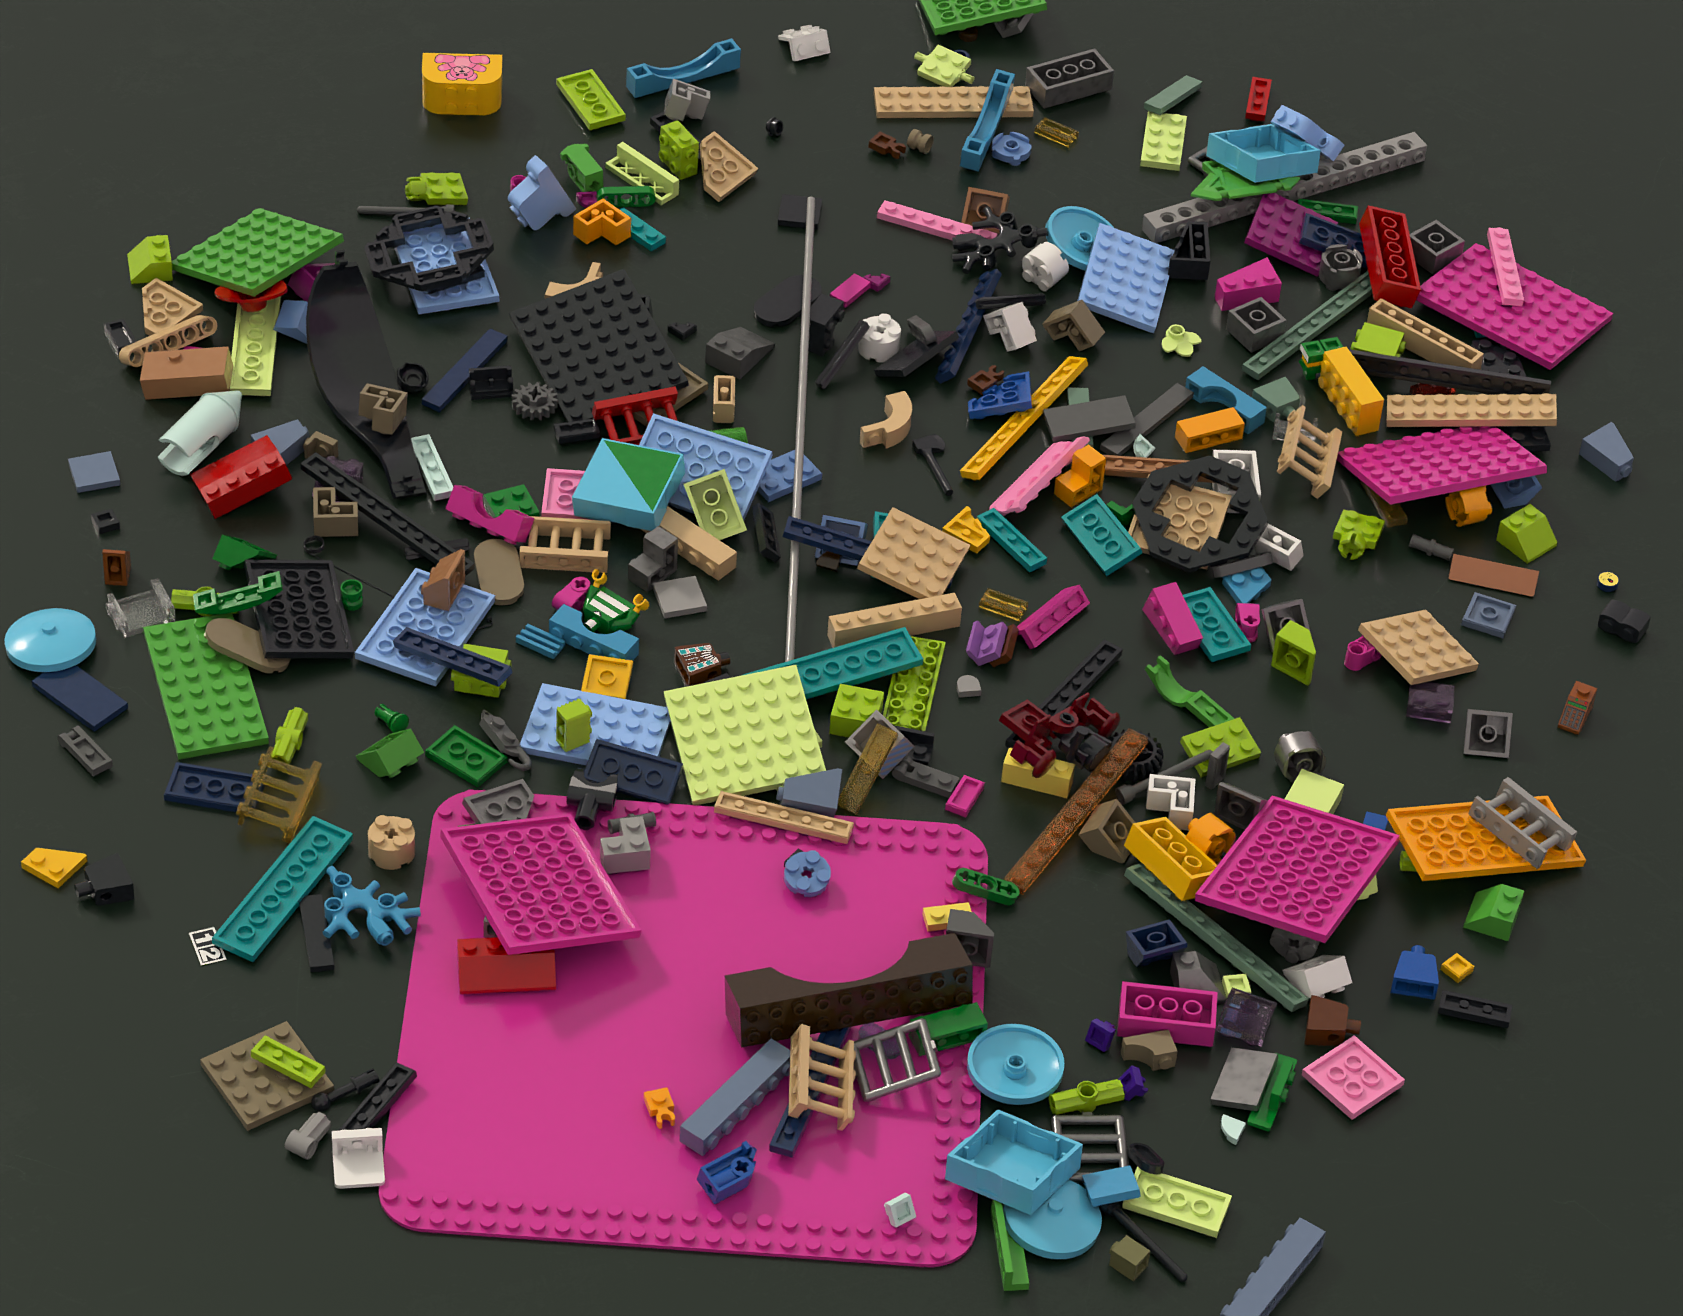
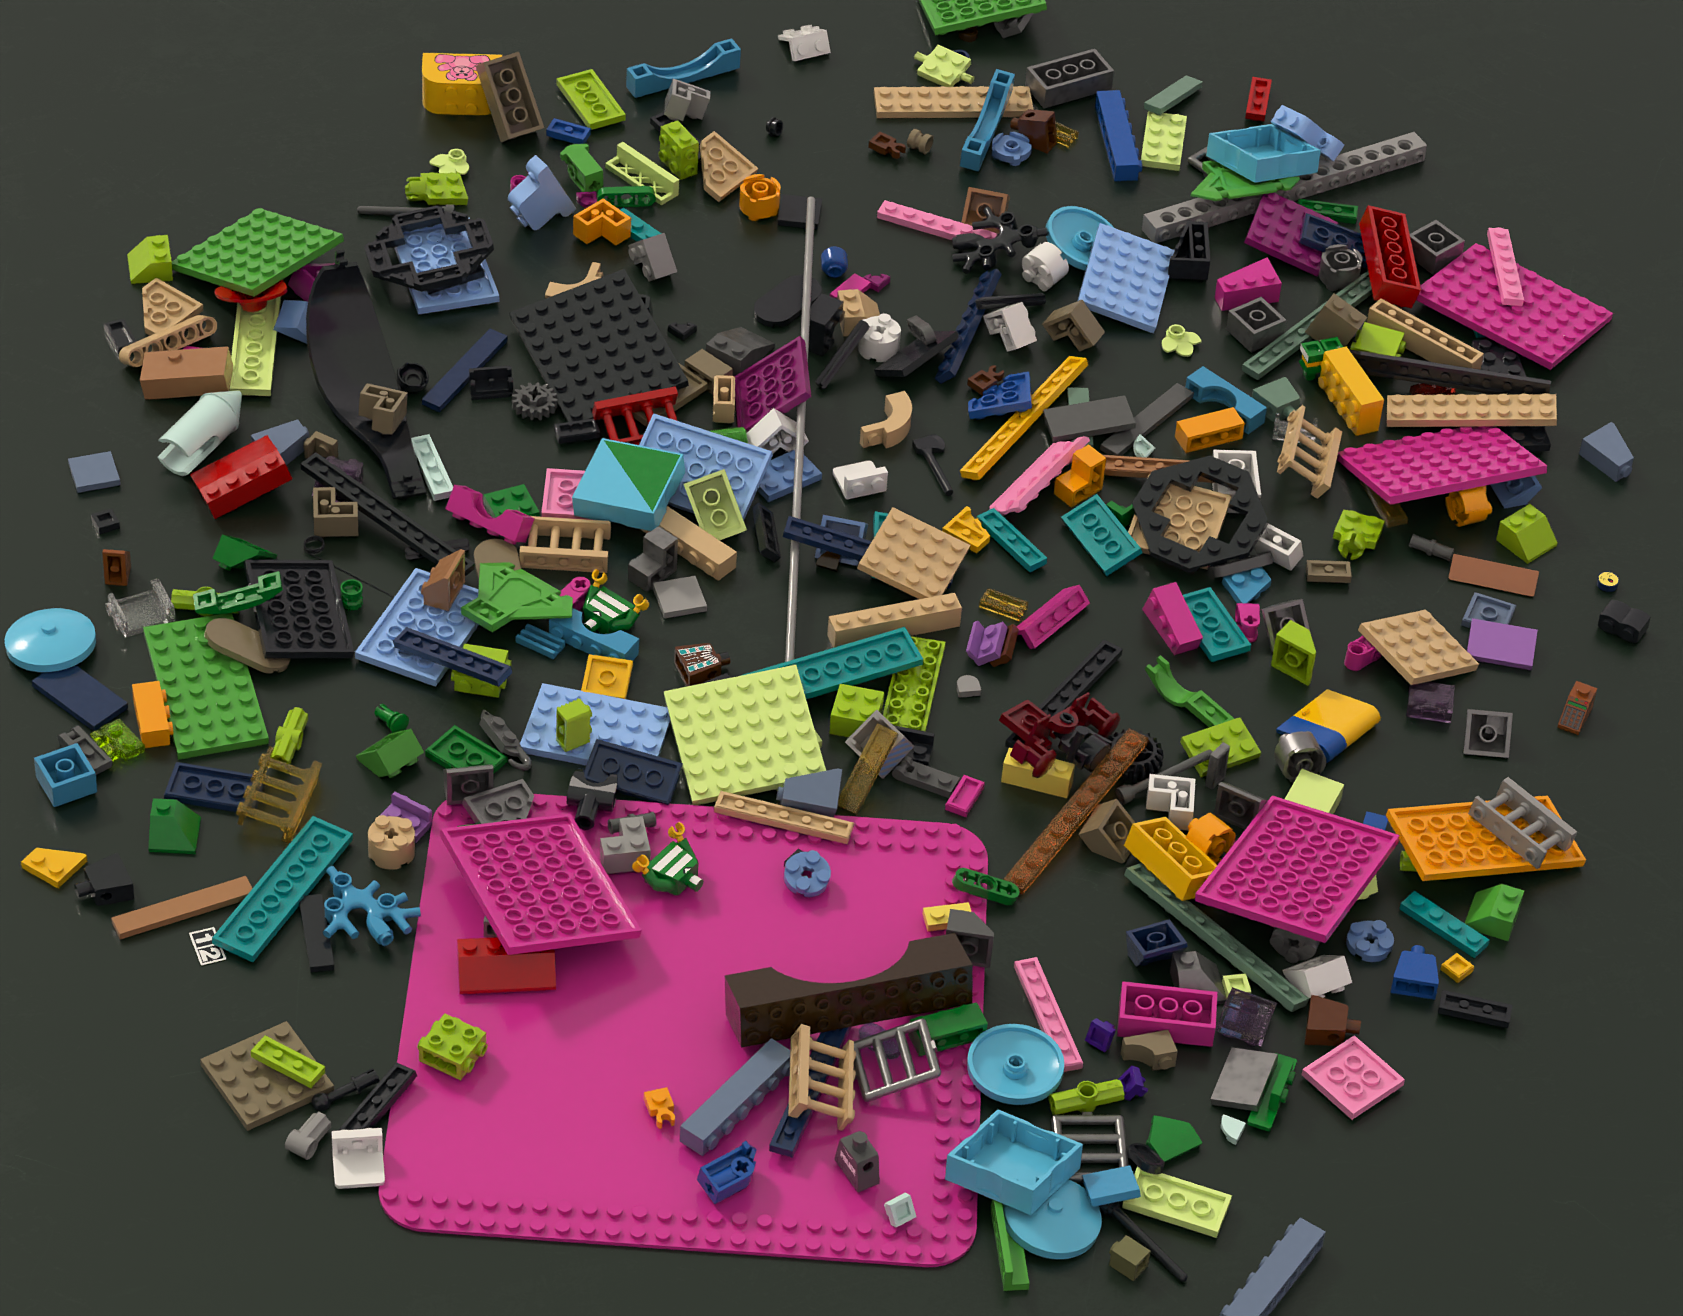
(65, 775): none -> dark azure brick
(119, 741): none -> clear neon green plate
(152, 714): none -> light orange brick
(173, 827): none -> green slope
(181, 907): none -> medium nougat tile
(404, 807): none -> medium lavender bracket
(452, 162): none -> yellowish green plate
(452, 1046): none -> lime brick
(466, 782): none -> flat silver slope
(509, 96): none -> dark tan brick
(514, 595): none -> bright green plate
(568, 131): none -> blue plate
(654, 255): none -> light grey brick
(673, 867): none -> green torso
(706, 367): none -> dark tan brick
(759, 197): none -> light orange brick
(773, 382): none -> magenta plate
(773, 432): none -> white brick
(834, 261): none -> blue head
(856, 308): none -> tan slope
(858, 1160): none -> dark grey torso
(861, 479): none -> white bracket
(1038, 127): none -> reddish brown torso
(1047, 1010): none -> bright pink tile
(1118, 135): none -> blue brick
(1172, 1137): none -> green slope
(1328, 571): none -> dark tan plate
(1333, 721): none -> yellow door
(1336, 320): none -> dark tan slope
(1373, 930): none -> medium blue plate
(1444, 924): none -> teal plate
(1502, 644): none -> medium lavender tile

